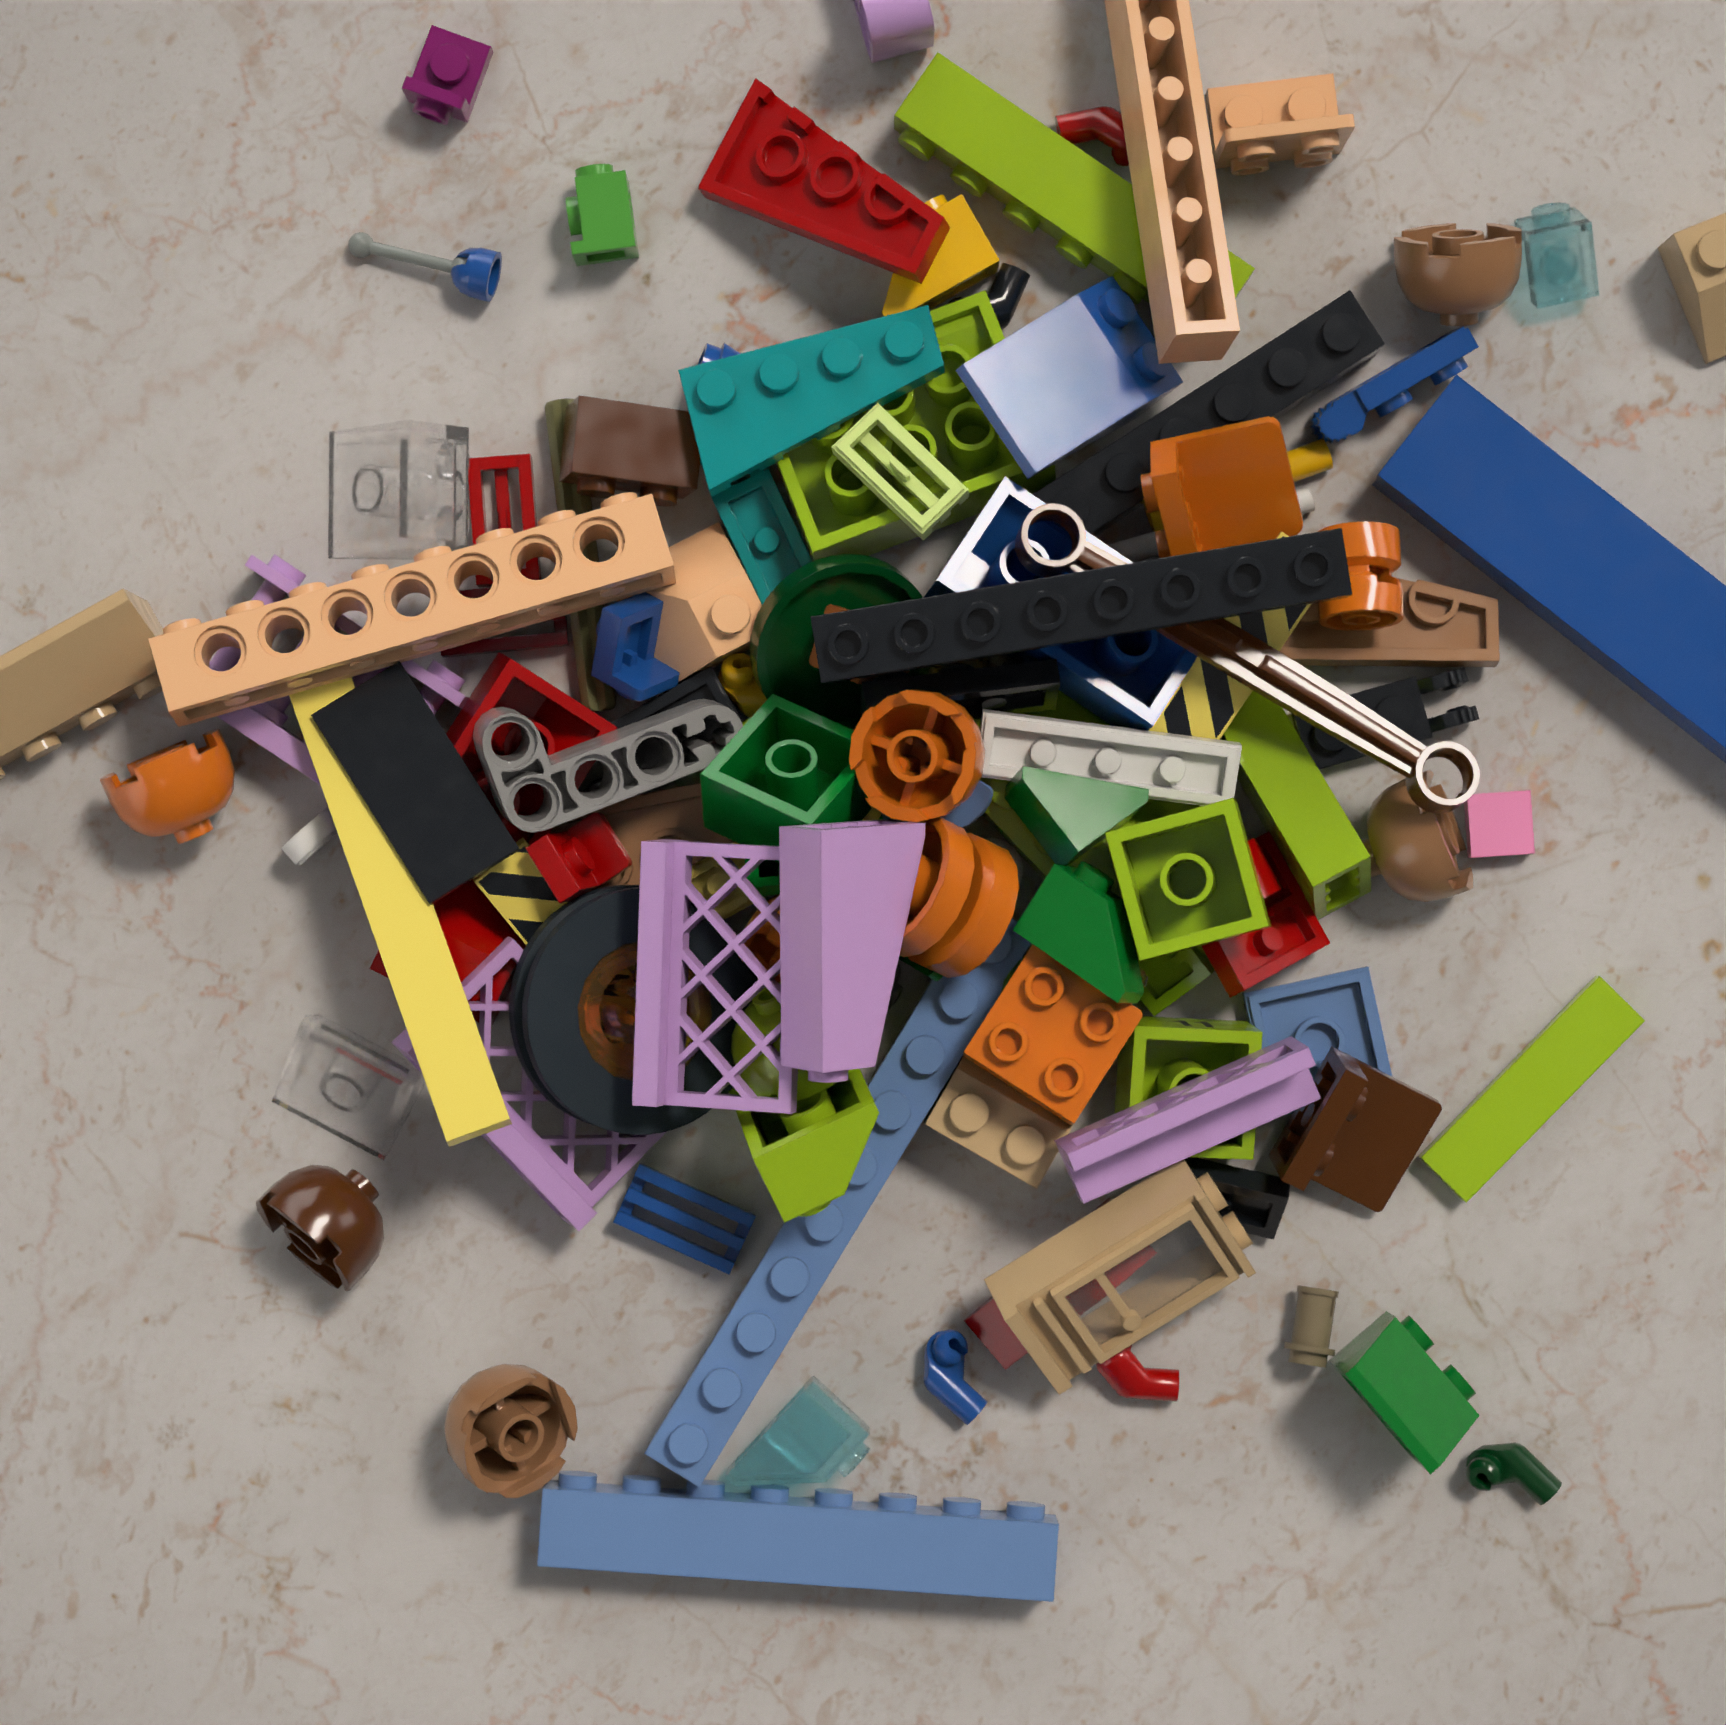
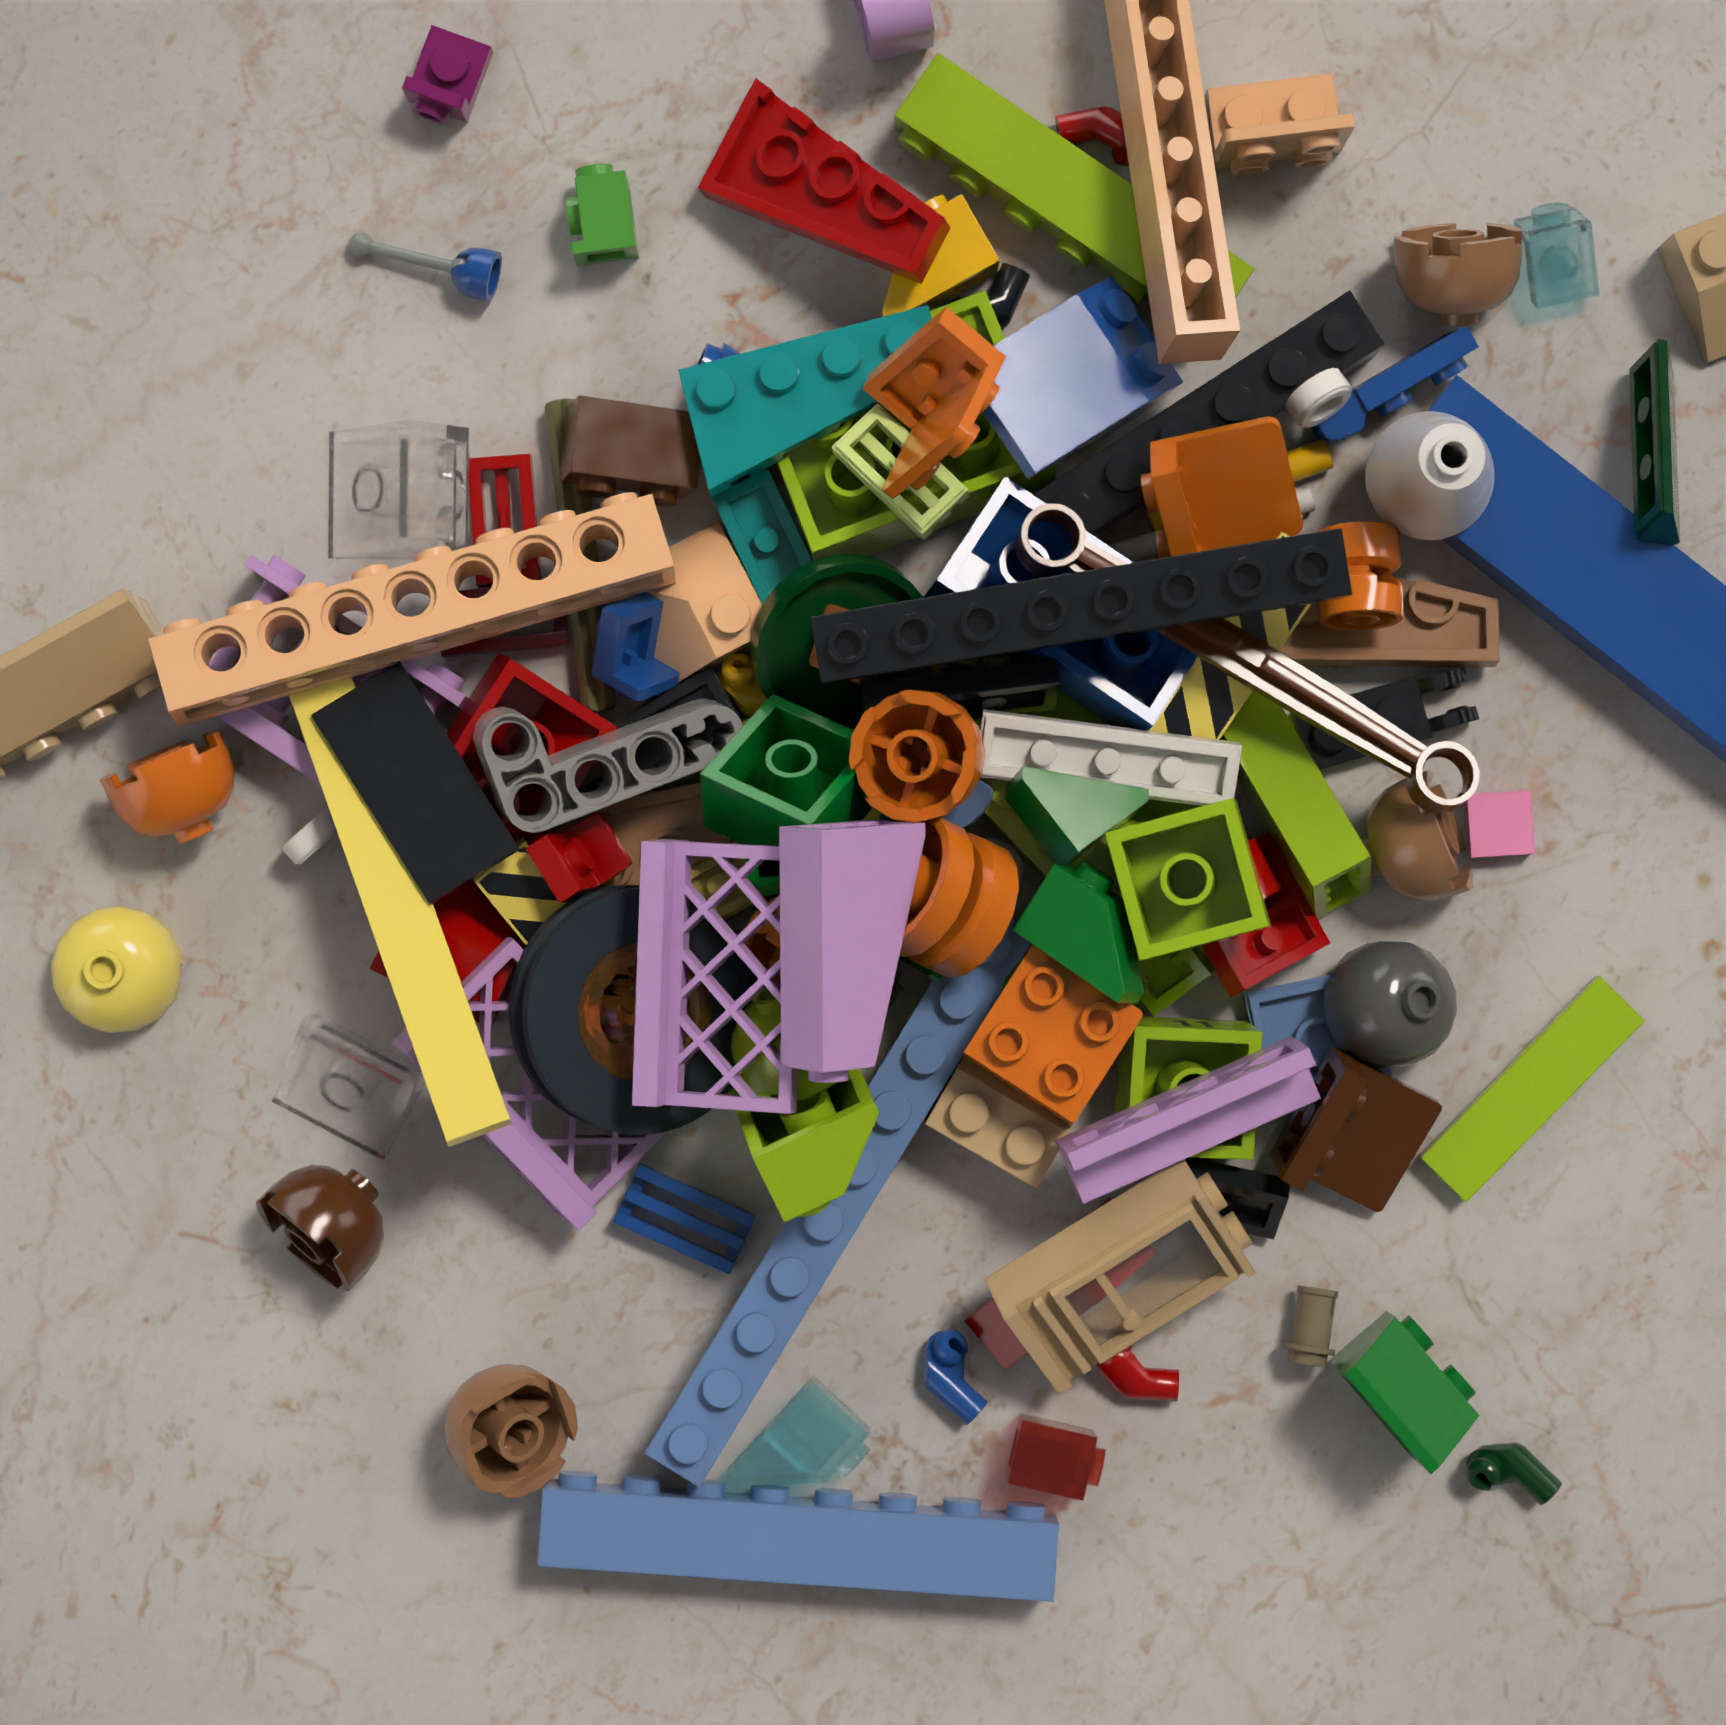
(116, 969): none -> light yellow cylinder
(938, 390): none -> orange bracket
(1054, 1457): none -> clear red brick
(1319, 398): none -> white tile
(1390, 1004): none -> dark grey cylinder
(1429, 475): none -> white cone
(1654, 447): none -> dark green slope

